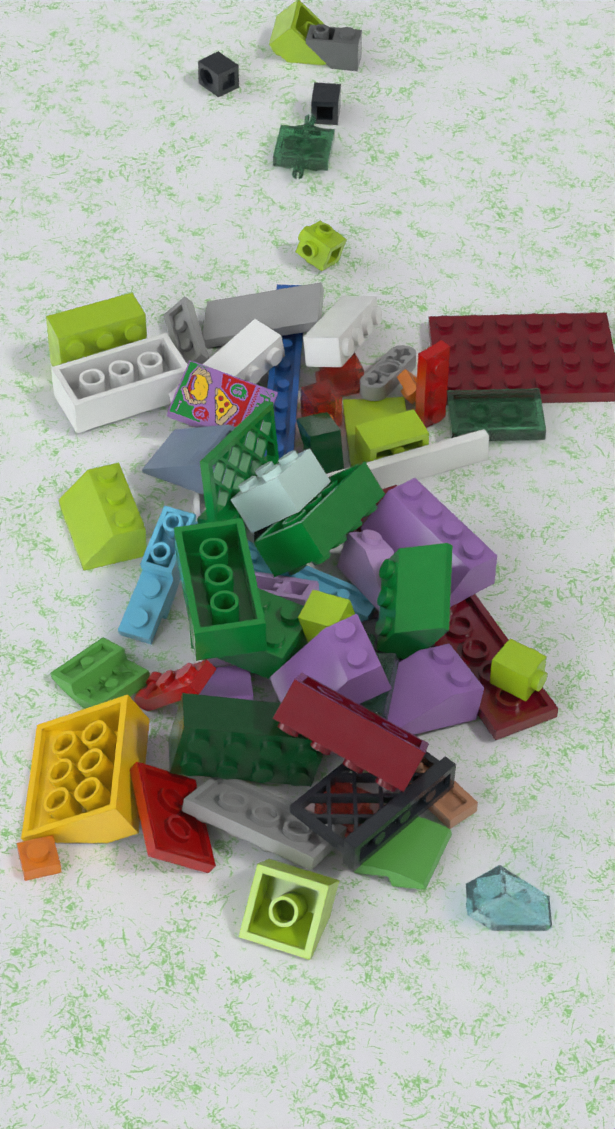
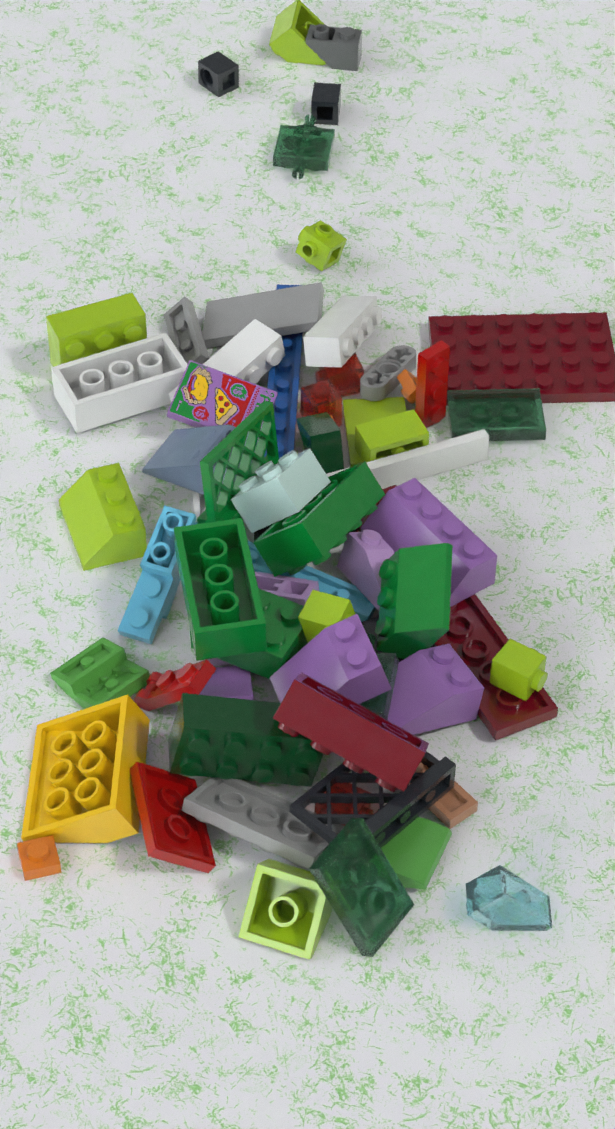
(361, 887): none -> clear green plate

